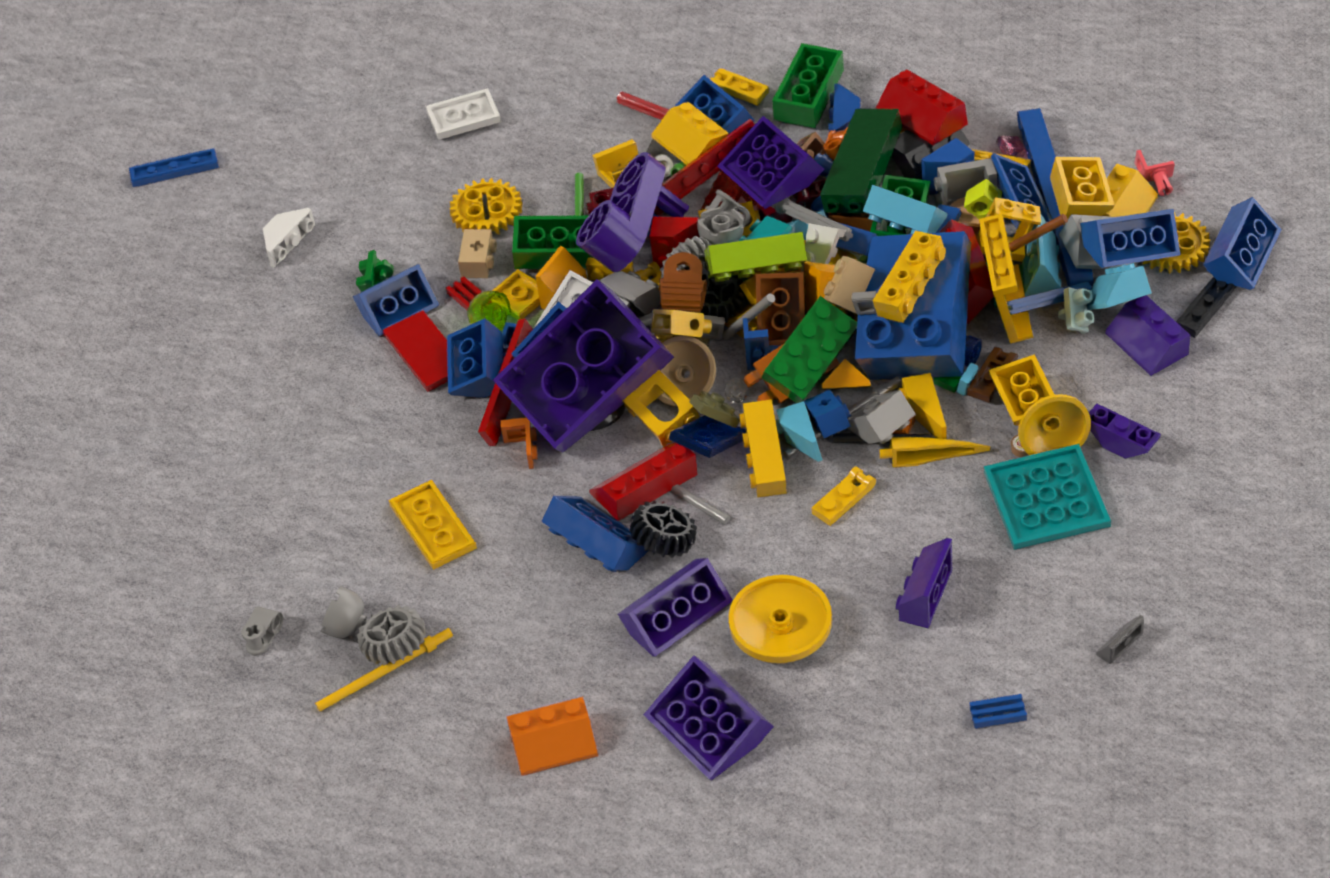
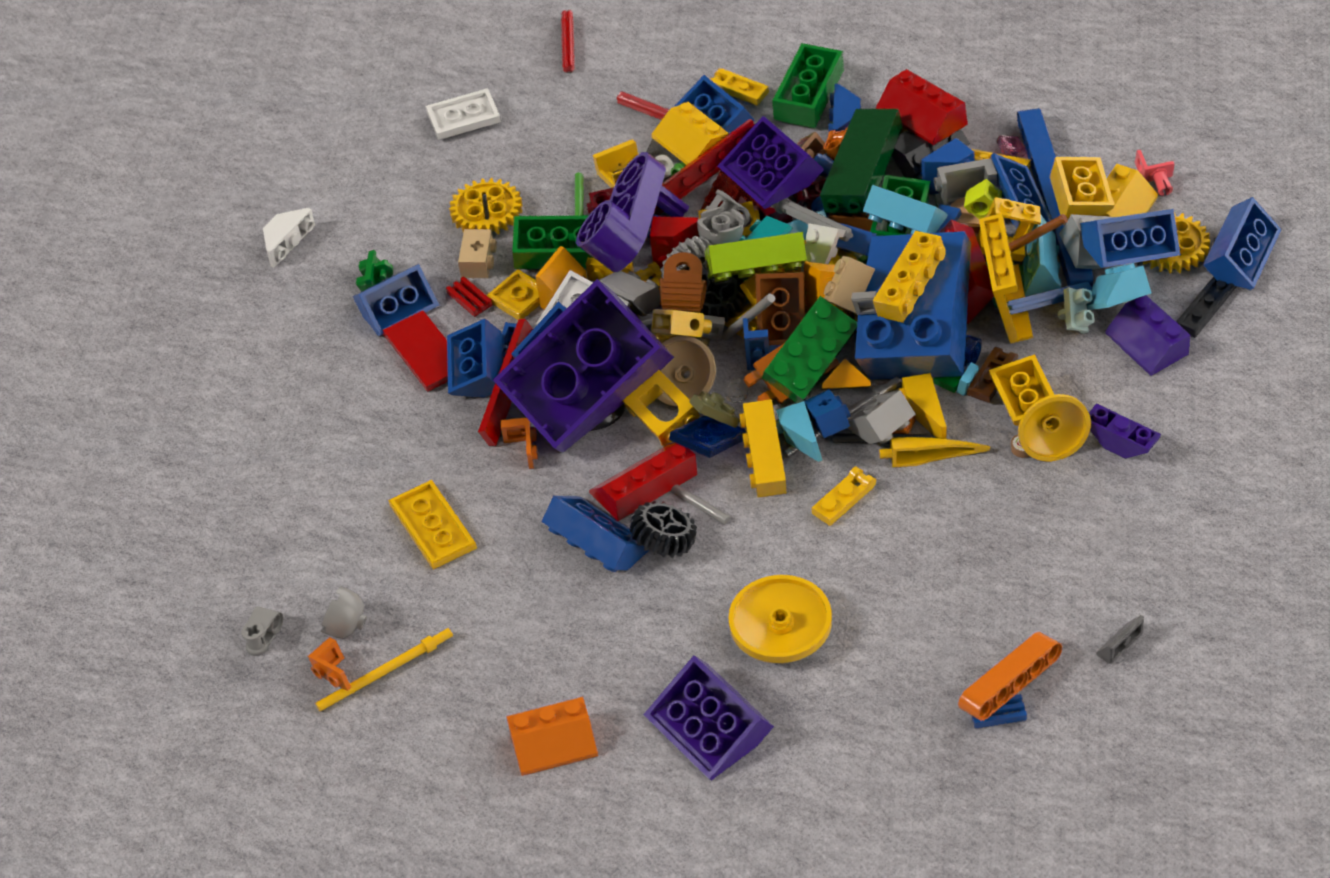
(173, 167): blue tile -> none
(324, 664): none -> orange bracket
(391, 635): light grey gear -> none
(489, 306): clear neon green cylinder -> none
(567, 41): none -> red axle
(675, 606): dark purple slope -> none
(926, 584): dark purple slope -> none
(1010, 676): none -> orange beam
(1046, 496): teal plate -> none

